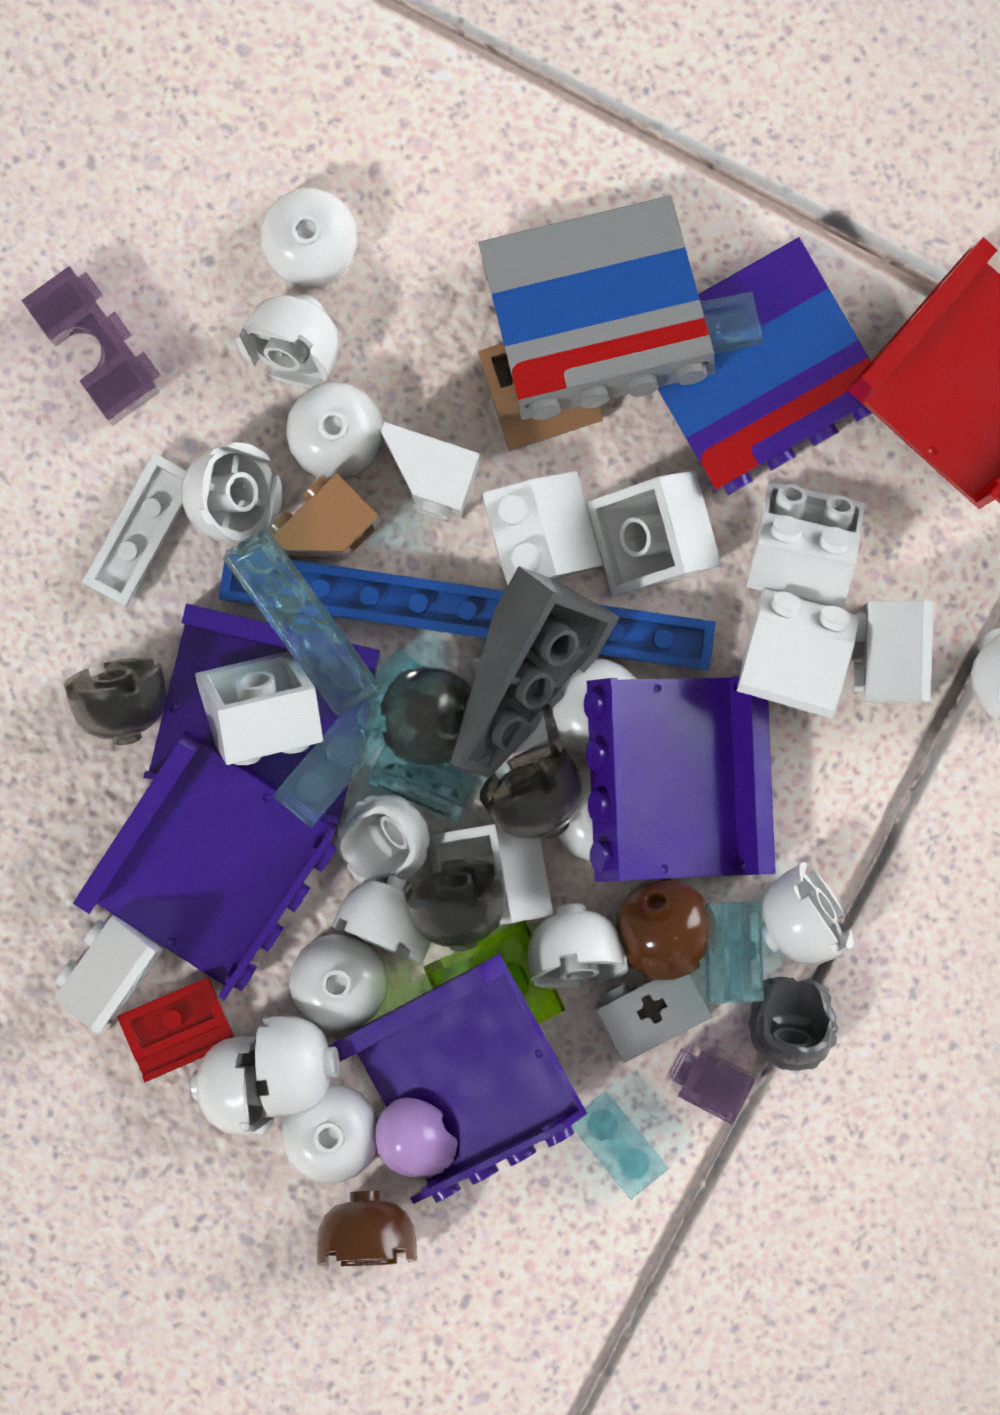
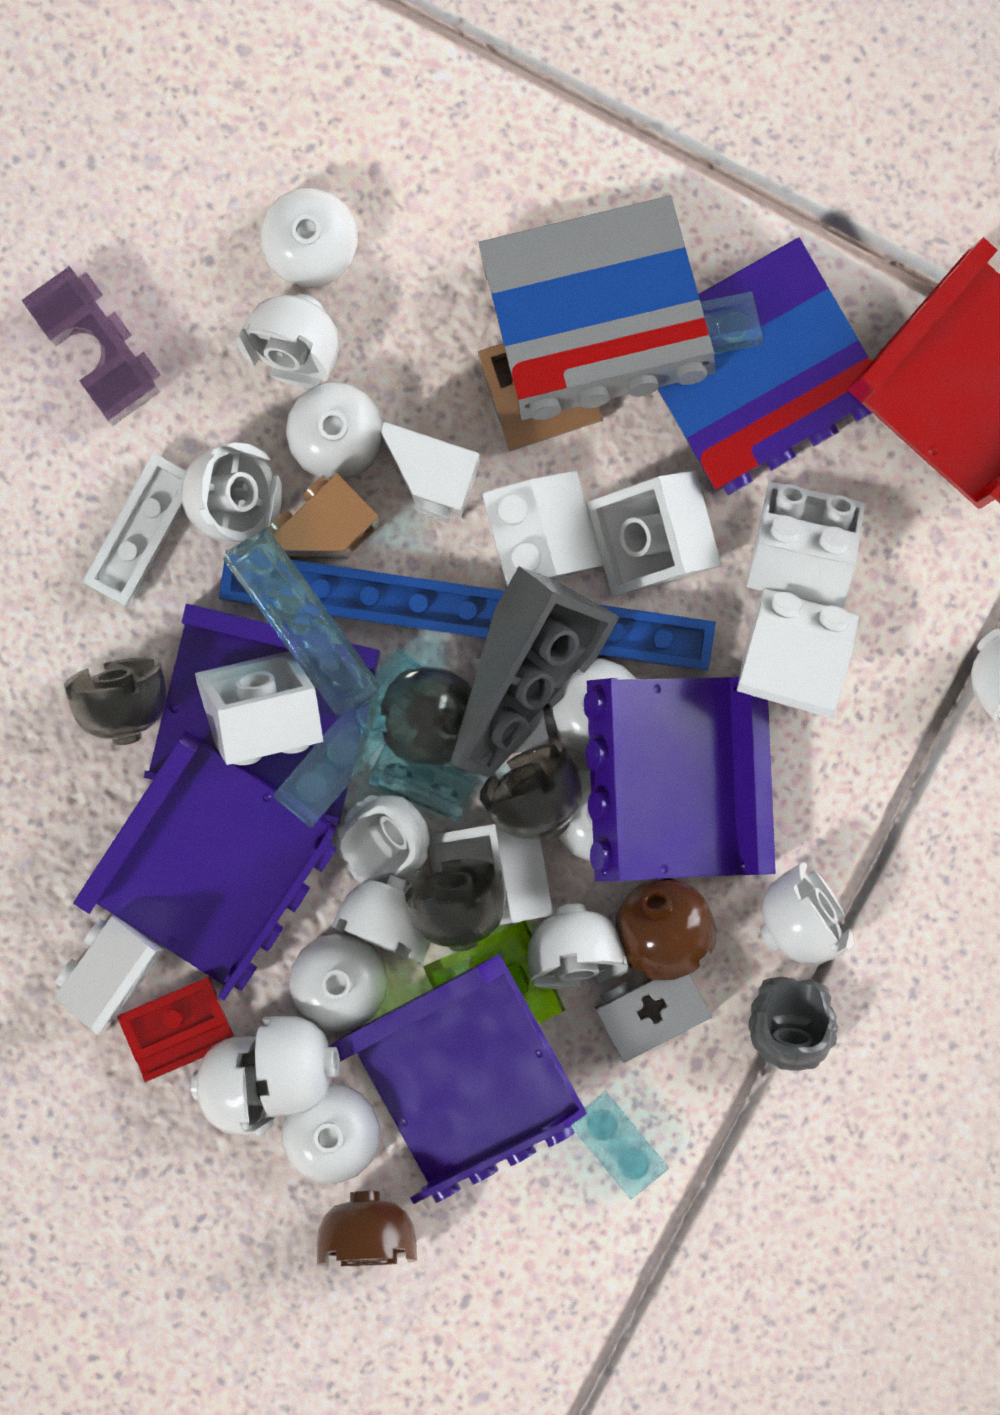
(414, 1139): lavender hair -> none
(710, 1082): clear purple arch -> none
(734, 952): clear light blue panel -> none
(895, 652): white slope -> none

